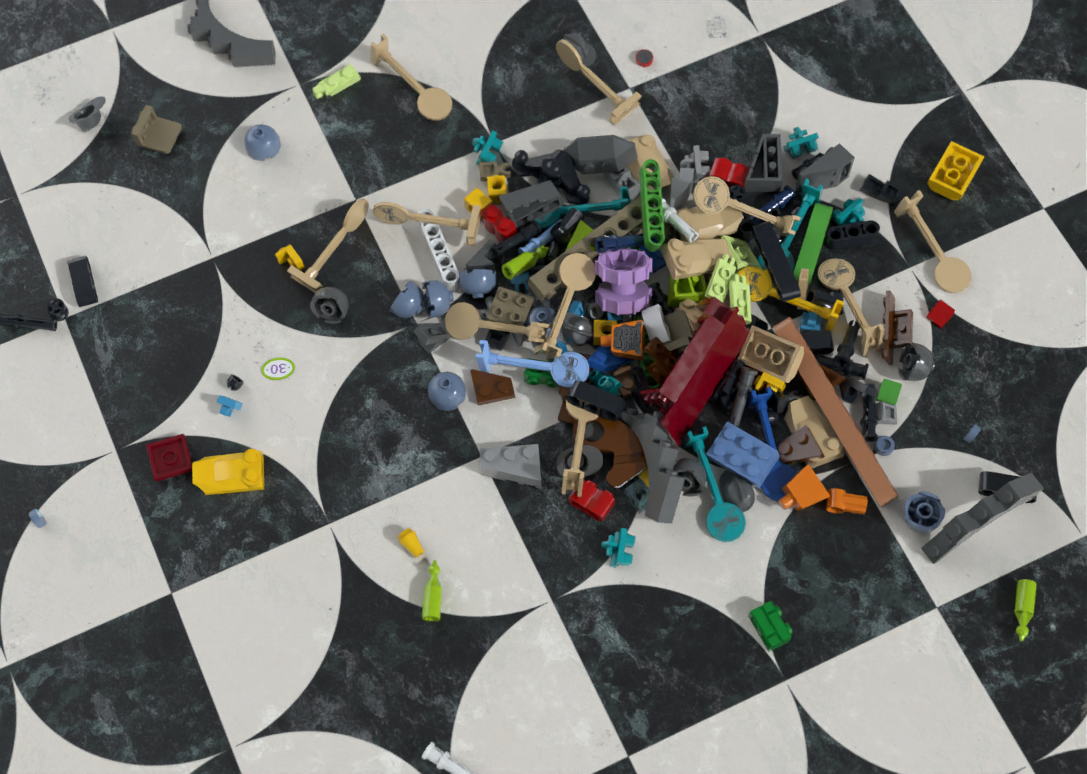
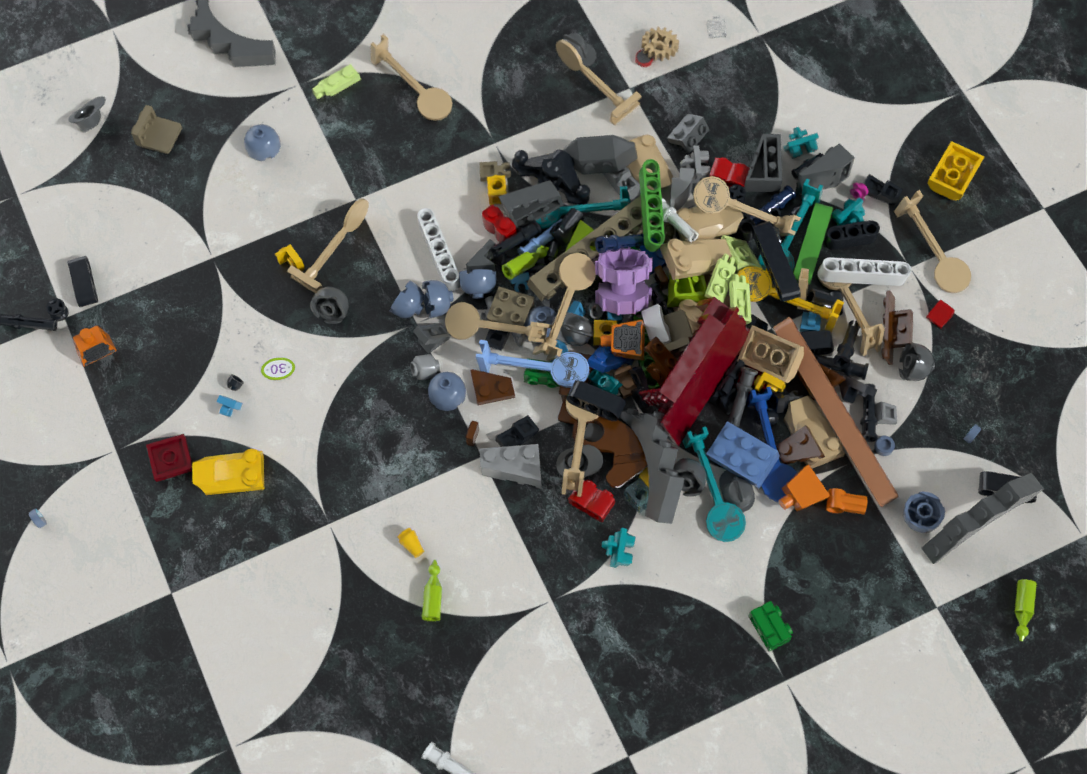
(93, 345): none -> orange torso
(396, 214): tan piece -> none
(424, 367): none -> light grey head
(472, 433): none -> reddish brown tile
(477, 197): yellow brick -> none
(492, 142): teal hips -> none
(518, 434): none -> black slope
(660, 44): none -> tan gear
(660, 276): none -> reddish brown tile
(689, 132): none -> dark grey bracket
(859, 190): none -> dark pink plate
(864, 271): none -> white beam
(889, 392): bright green slope -> none

